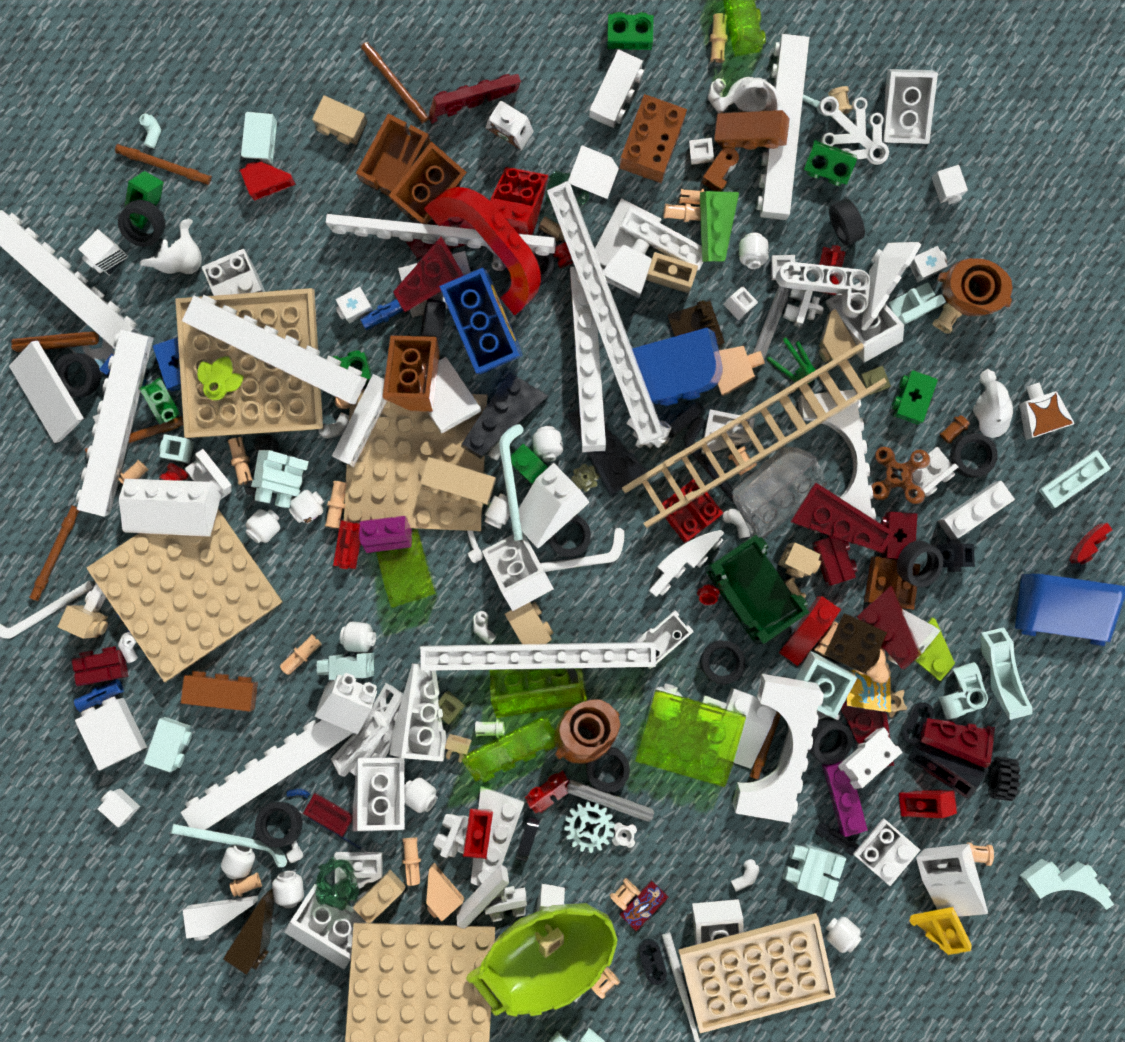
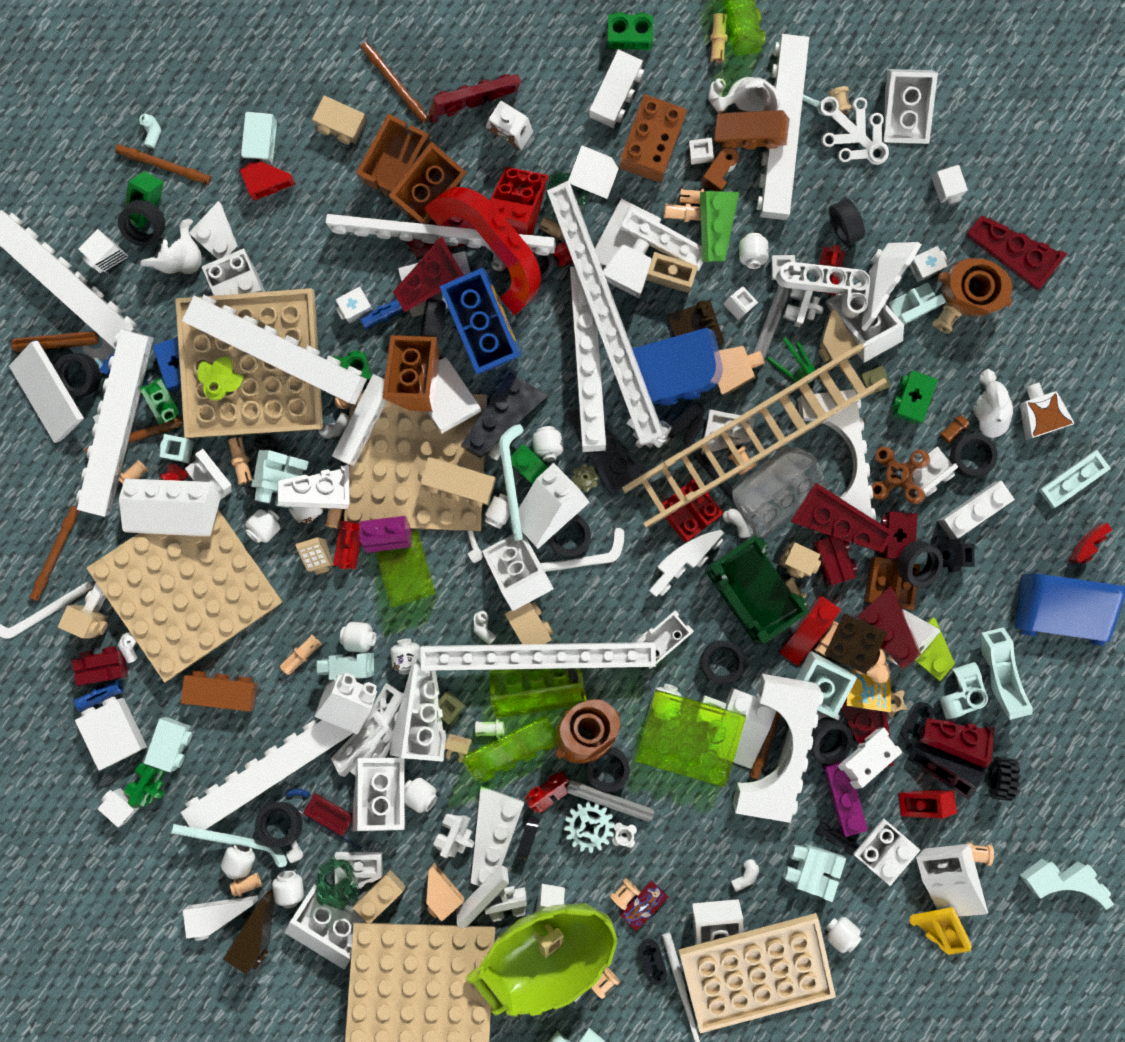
(147, 787): none -> green hips
(215, 233): none -> white wing
(315, 555): none -> tan slope
(321, 490): none -> white wing
(404, 655): none -> white head
(411, 861): light nougat axle -> none
(478, 833): red slope -> none
(708, 594): red plate -> none
(832, 156): green brick -> none
(1020, 254): none -> dark red wing

